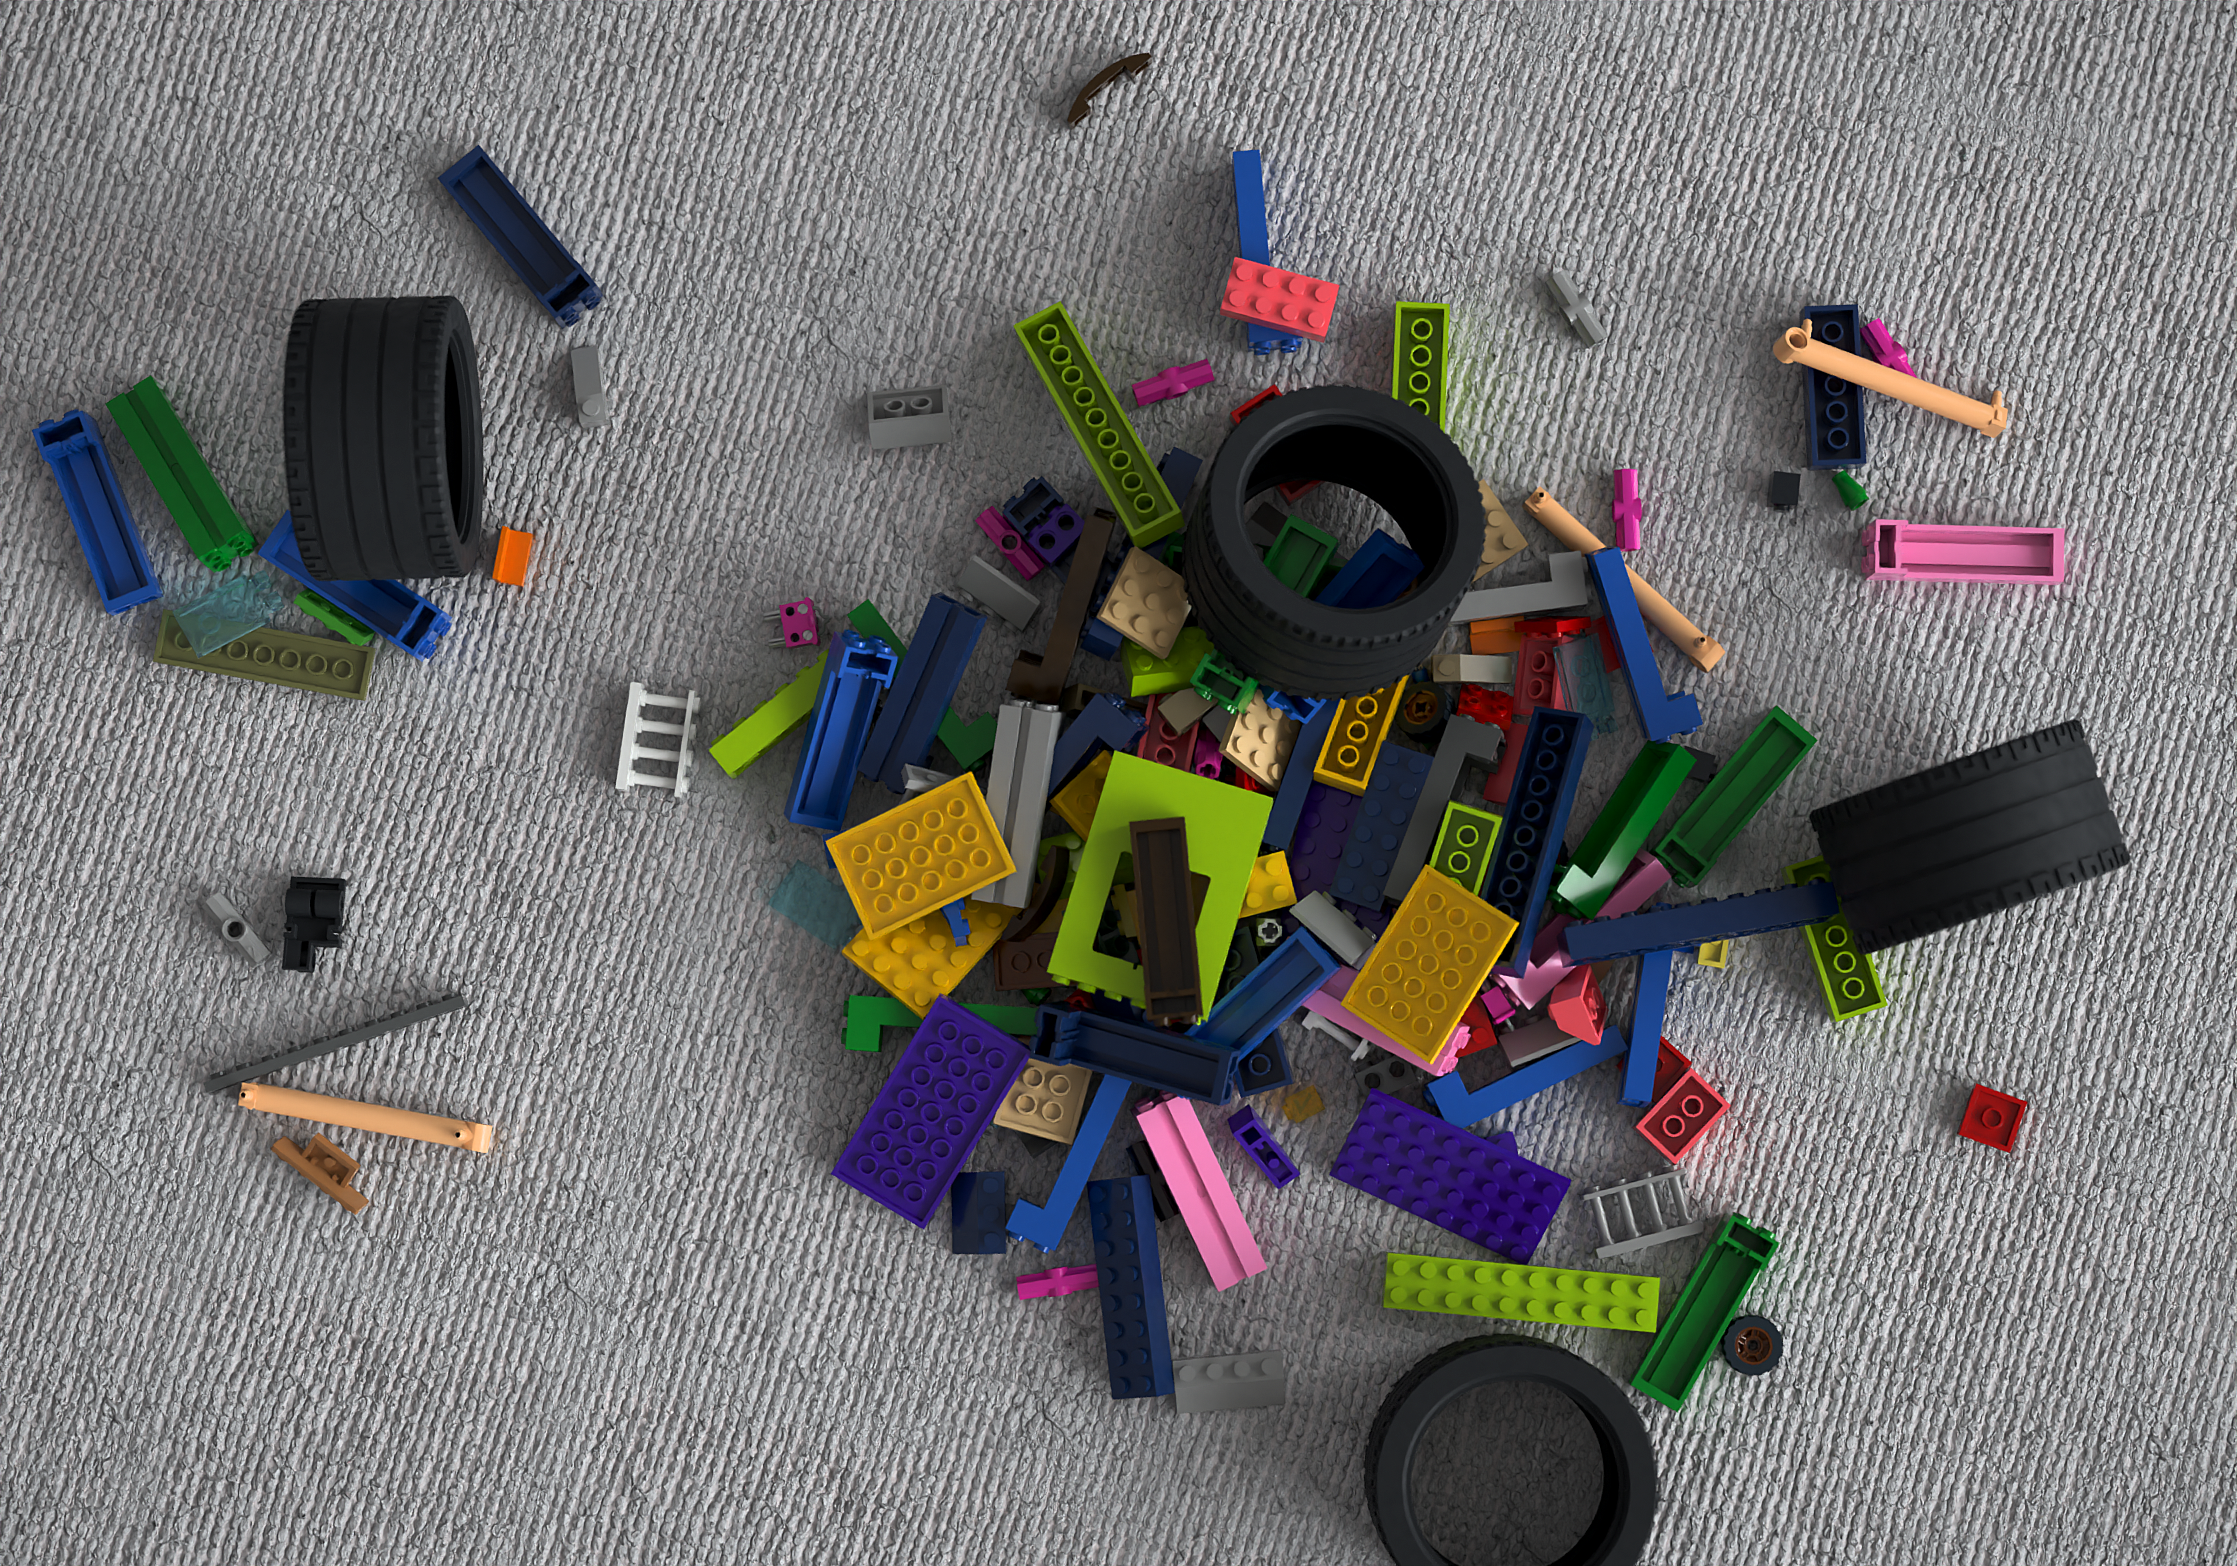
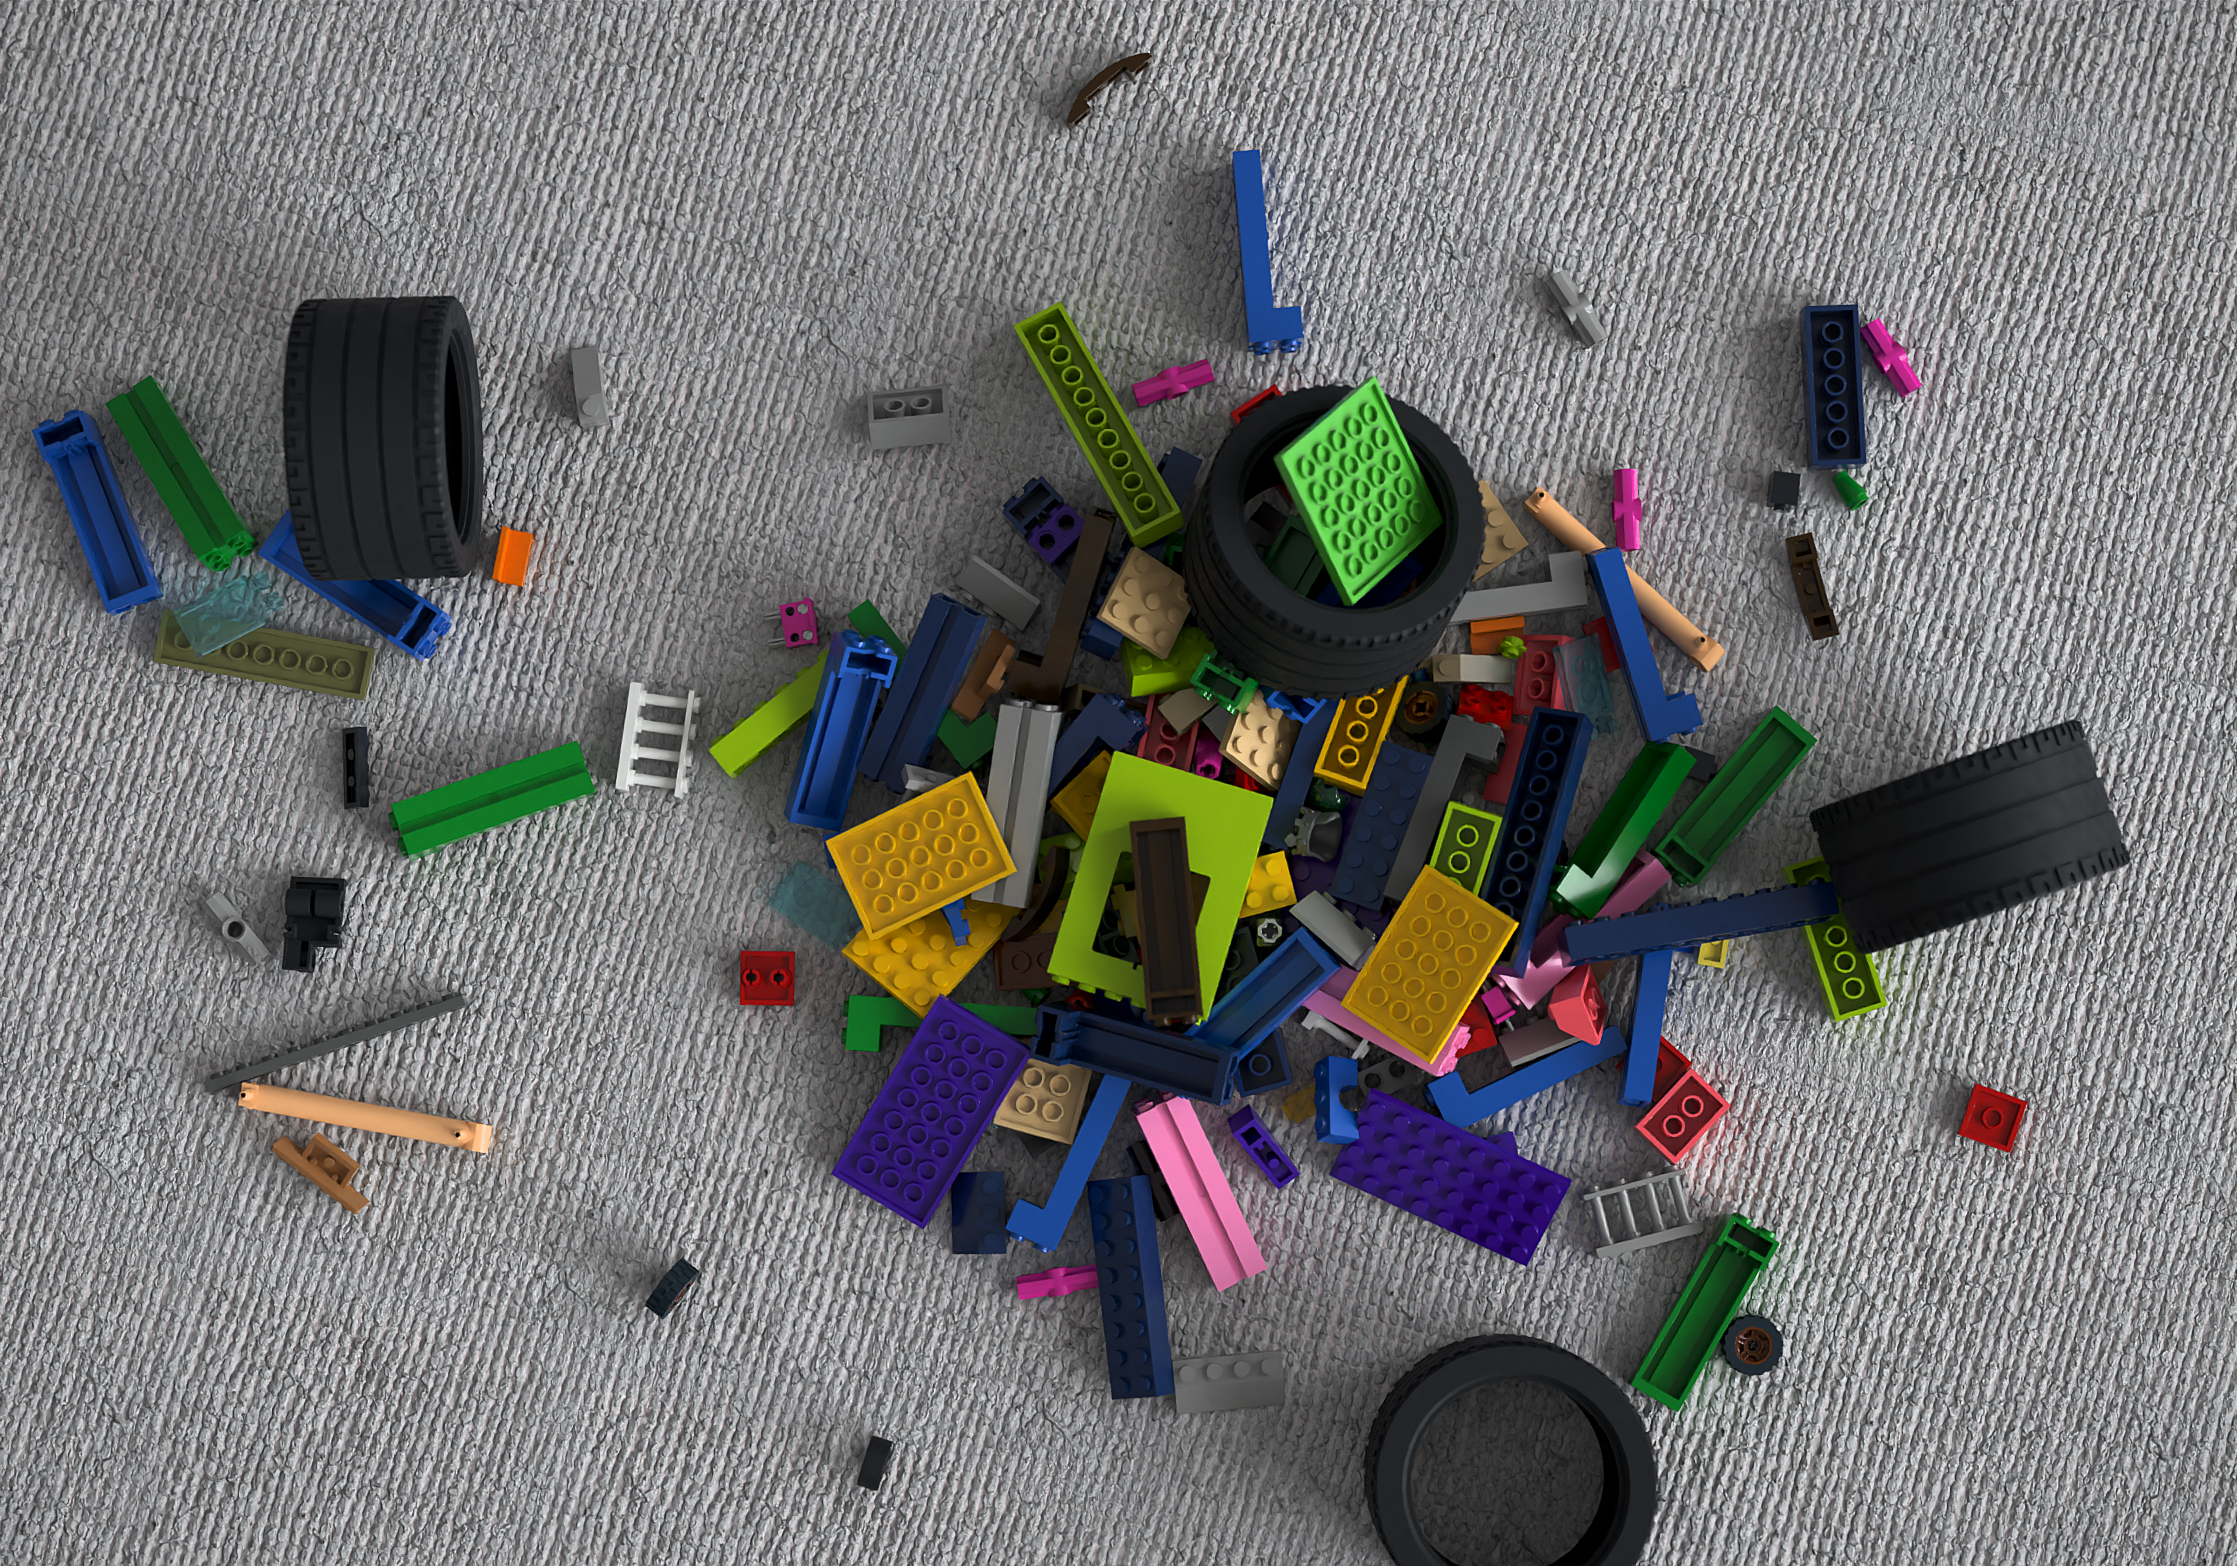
(334, 617): bright green plate -> none
(355, 768): none -> black plate
(490, 800): none -> green brick
(521, 237): dark blue brick -> none
(672, 1288): none -> black wheel
(767, 978): none -> red plate
(874, 1463): none -> black tyre
(985, 675): none -> medium nougat bracket
(998, 530): dark pink piece -> none
(1279, 299): coral brick -> none
(1316, 834): none -> dark grey hair
(1325, 799): none -> clear green hair
(1333, 1121): none -> blue arch
(1359, 490): none -> bright green plate
(1421, 357): lime brick -> none
(1512, 647): none -> lime plate
(1520, 1292): lime brick -> none
(1552, 626): red plate -> none
(1799, 347): light nougat piece -> none
(1810, 587): none -> dark brown slope
(1962, 553): bright pink brick -> none

